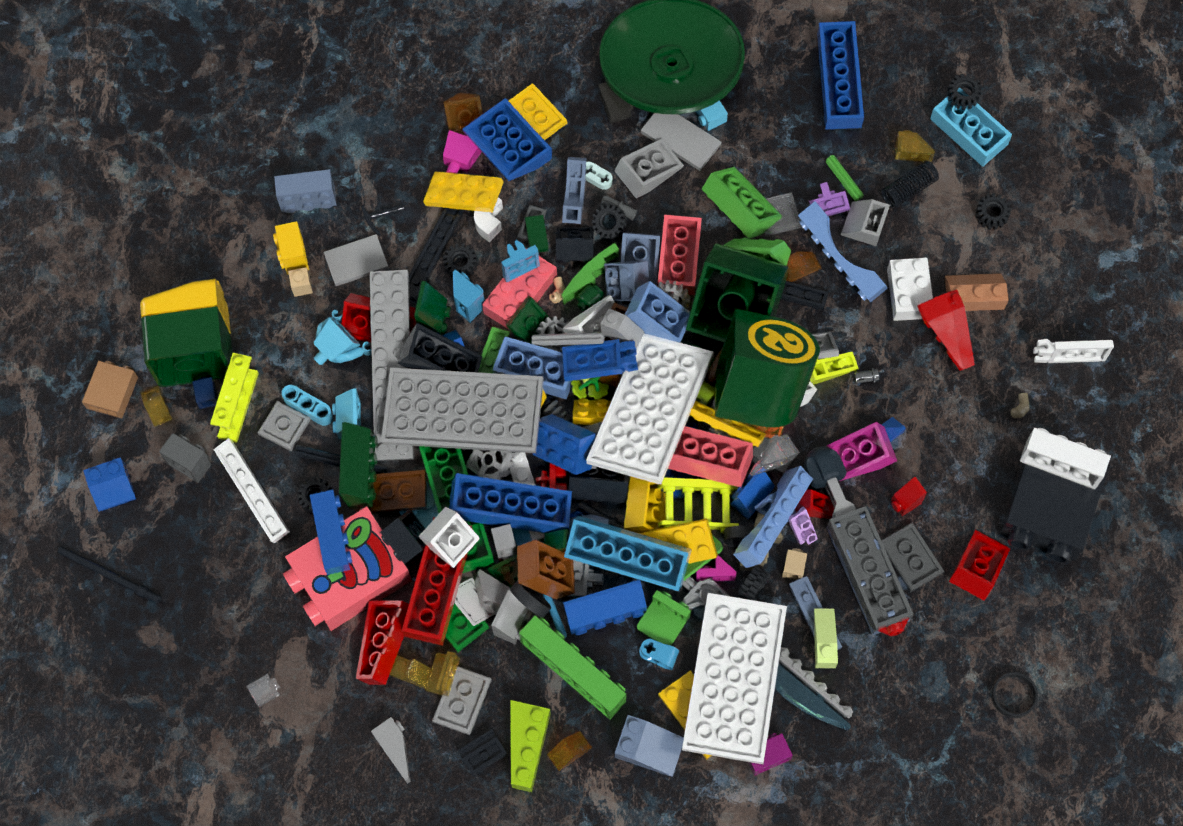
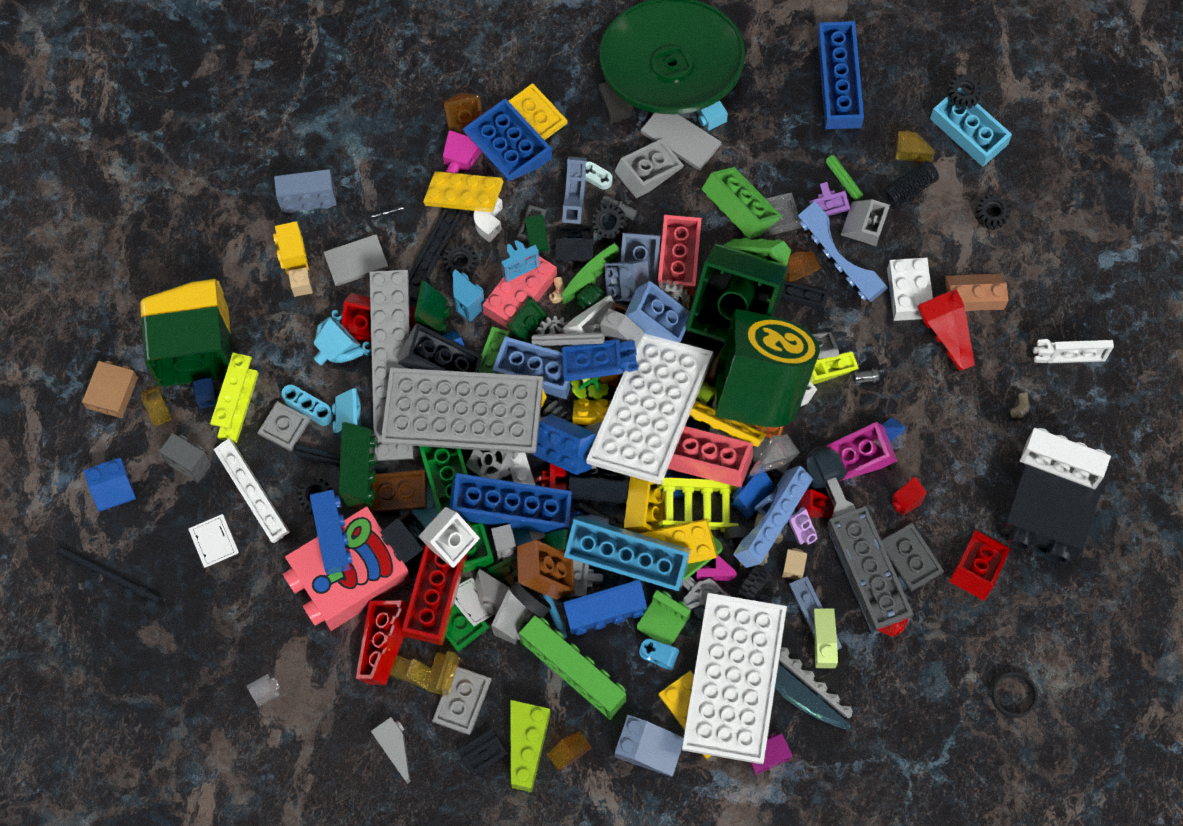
(213, 540): none -> white sticker

